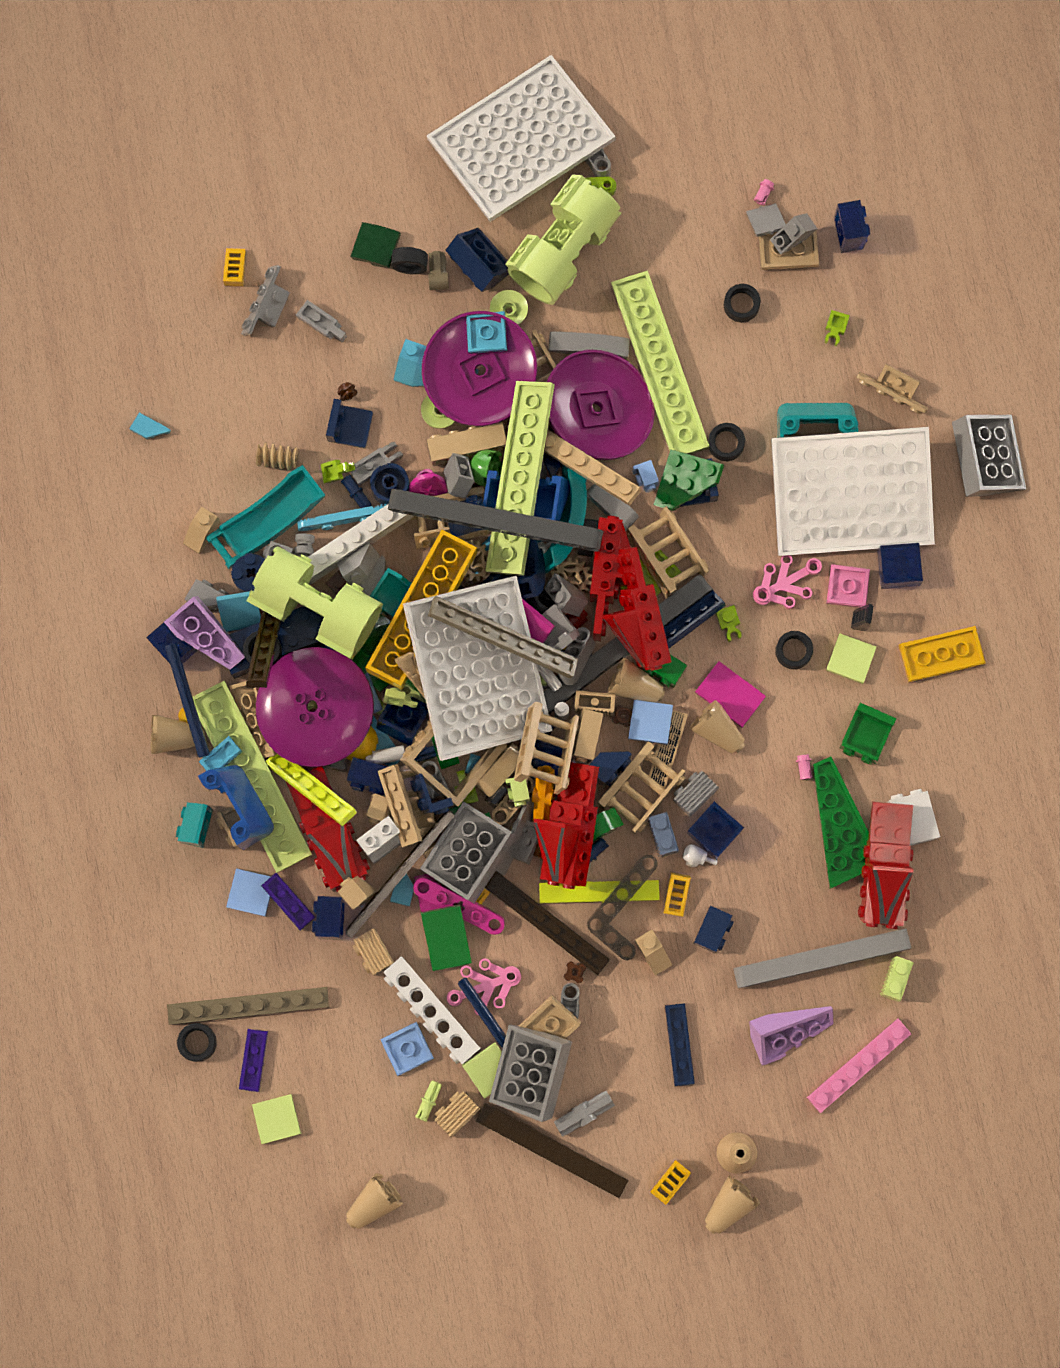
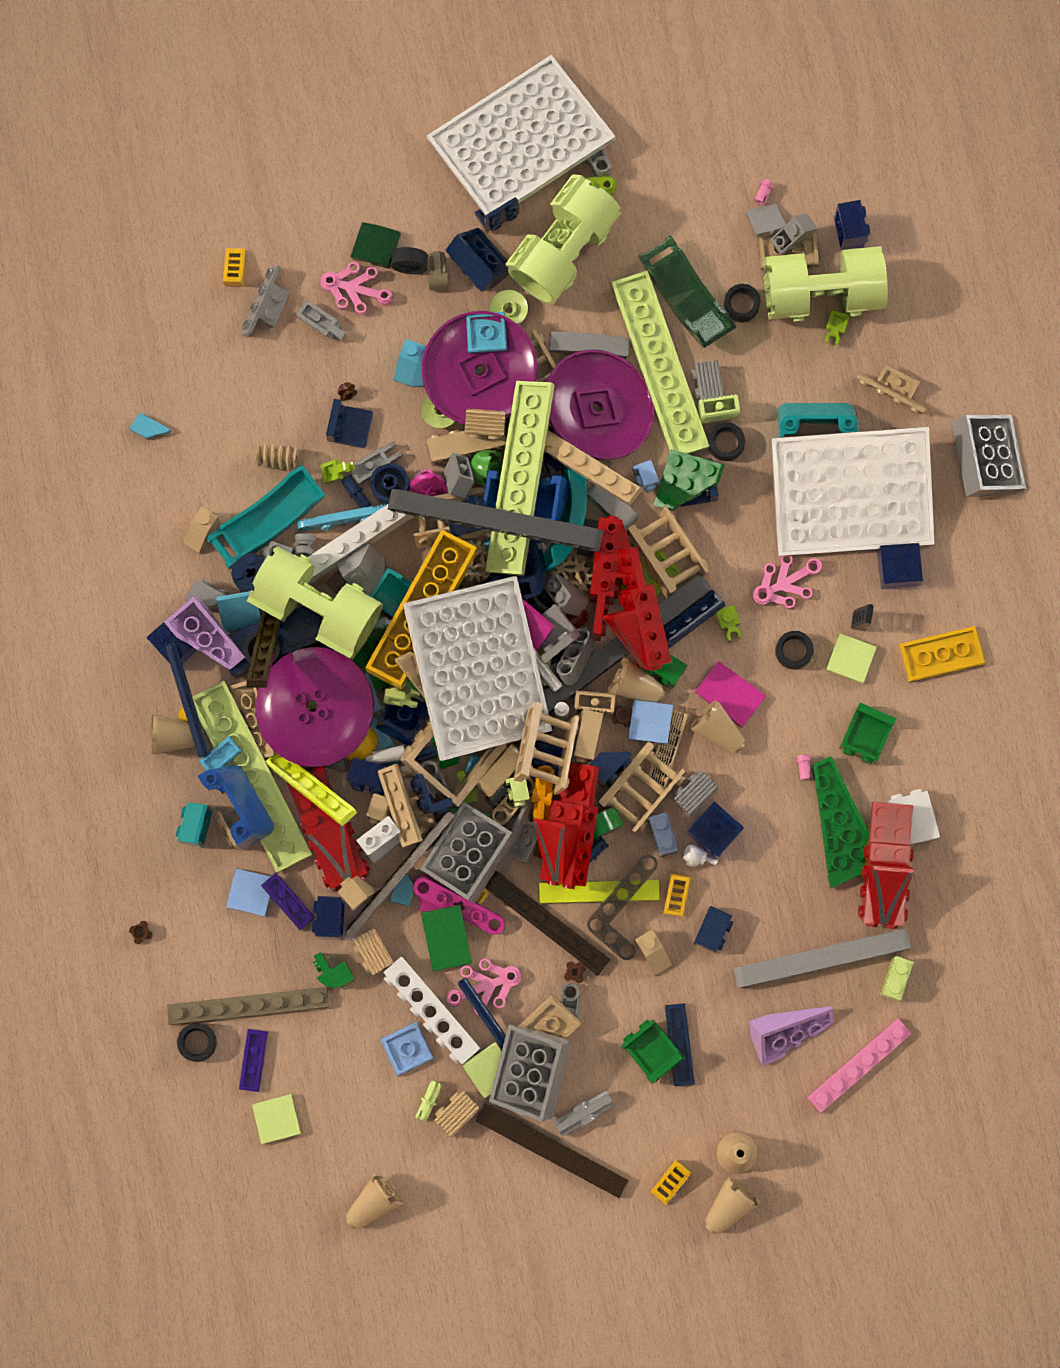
(138, 938): none -> reddish brown plate
(333, 978): none -> green brick
(353, 287): none -> bright pink plant
(485, 422): none -> tan brick
(497, 217): none -> dark blue bracket
(502, 637): dark tan plate -> none
(652, 1050): none -> green panel
(687, 294): none -> clear green windscreen
(708, 380): none -> light grey brick
(719, 408): none -> yellowish green brick
(848, 586): bright pink tile -> none
(860, 283): none -> yellowish green cylinder

